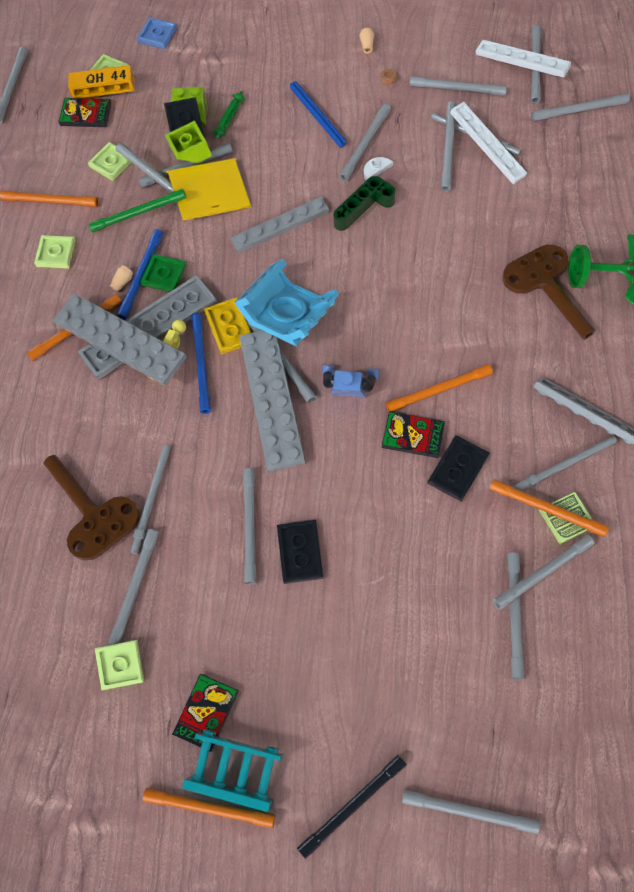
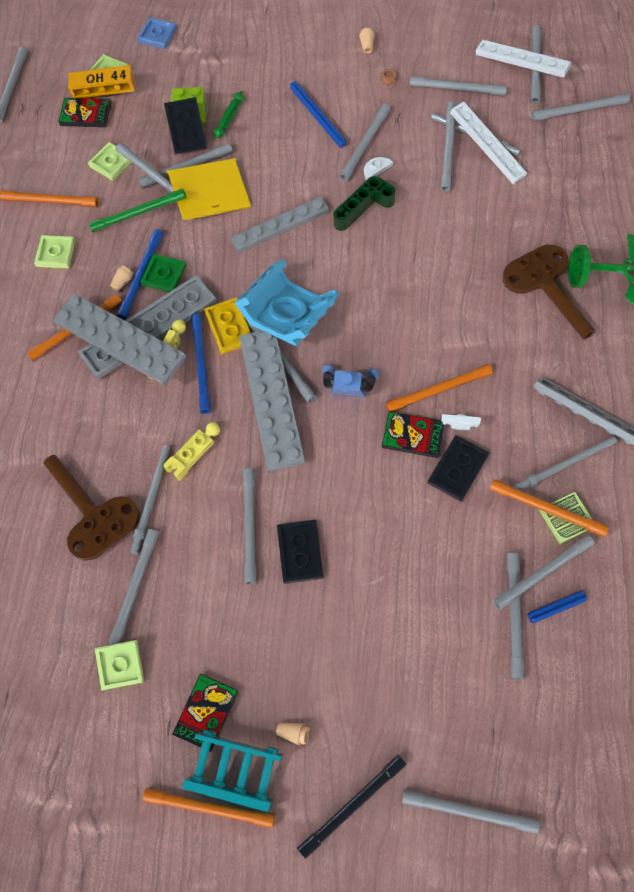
(188, 143): lime slope -> none
(192, 451): none -> light yellow plate
(294, 732): none -> light nougat cone
(461, 421): none -> white plate
(557, 606): none -> blue axle

